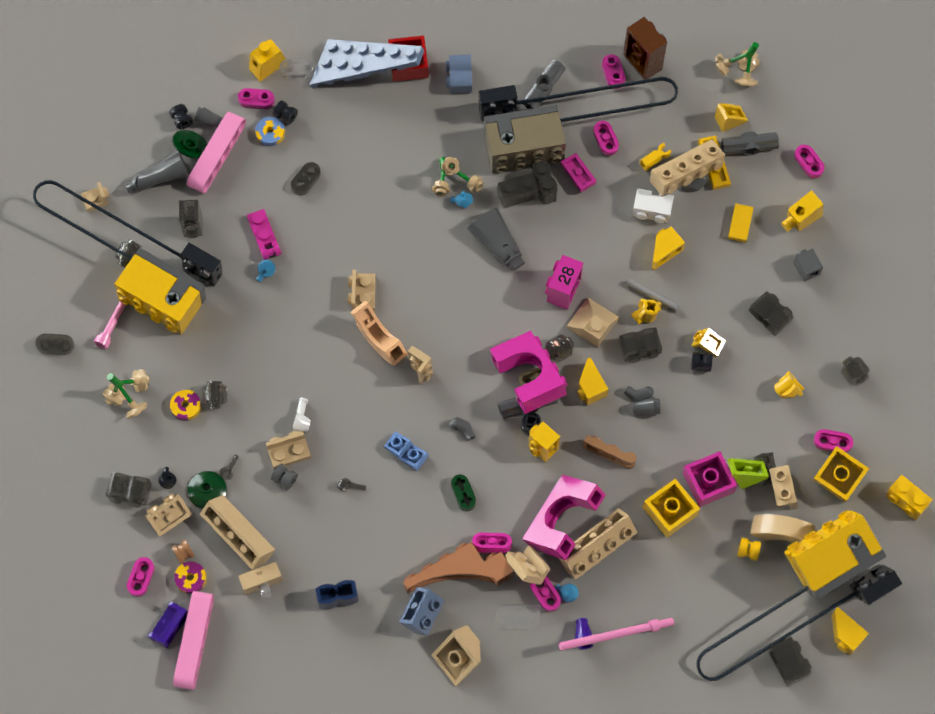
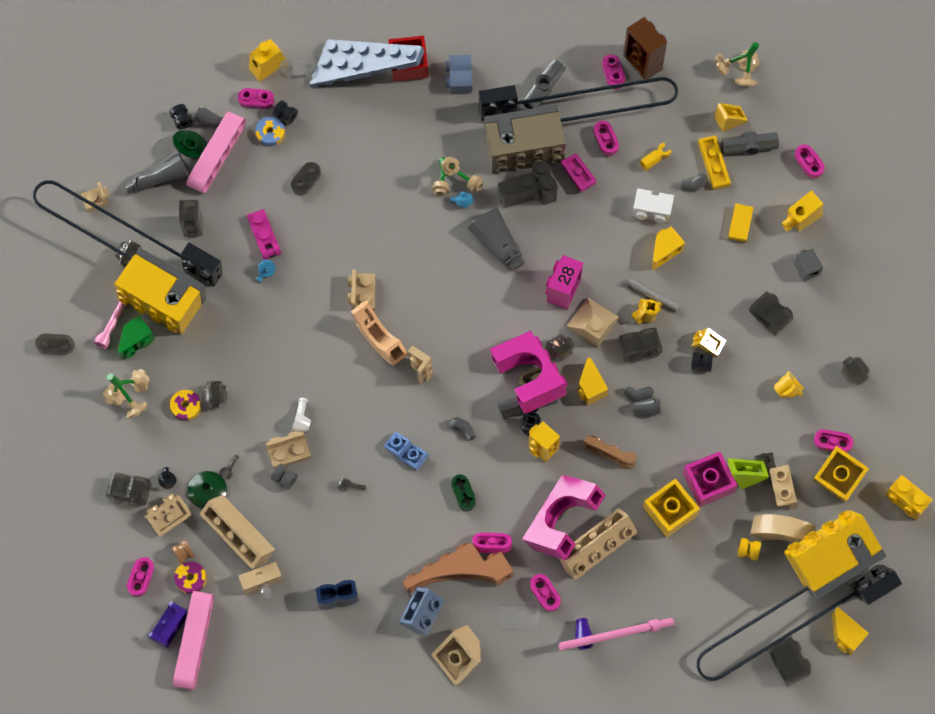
(134, 337): none -> green slope
(528, 565): tan bracket -> none
(568, 592): dark azure piece -> none
(687, 168): tan brick -> none

